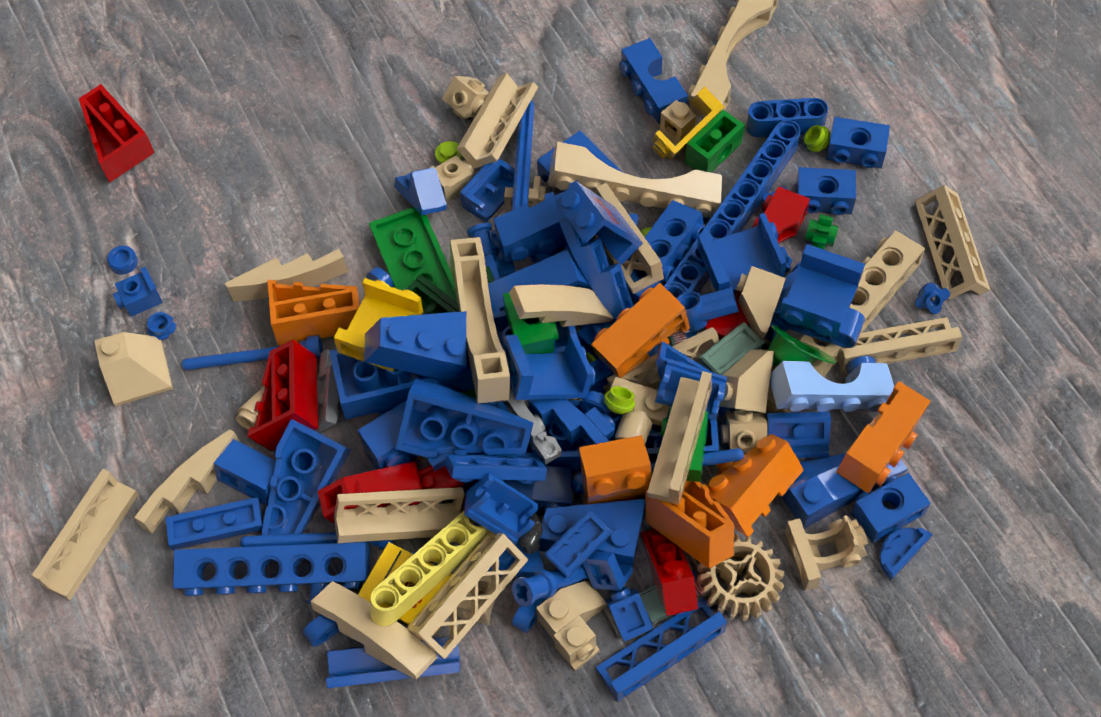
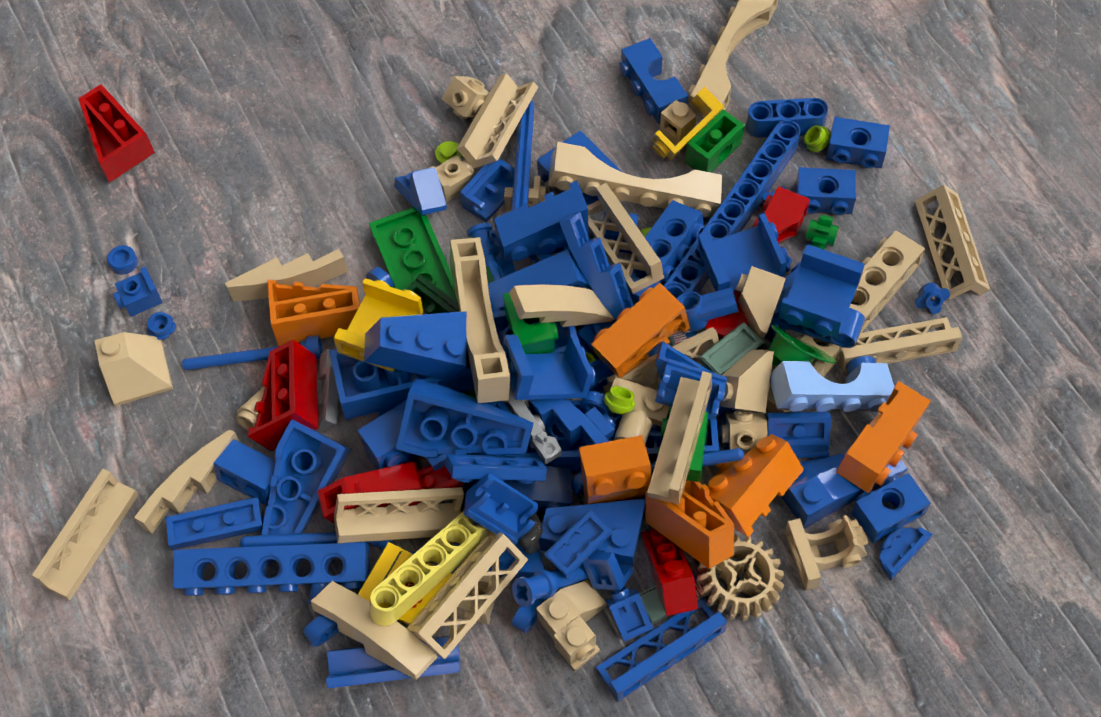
(594, 215): blue panel -> none

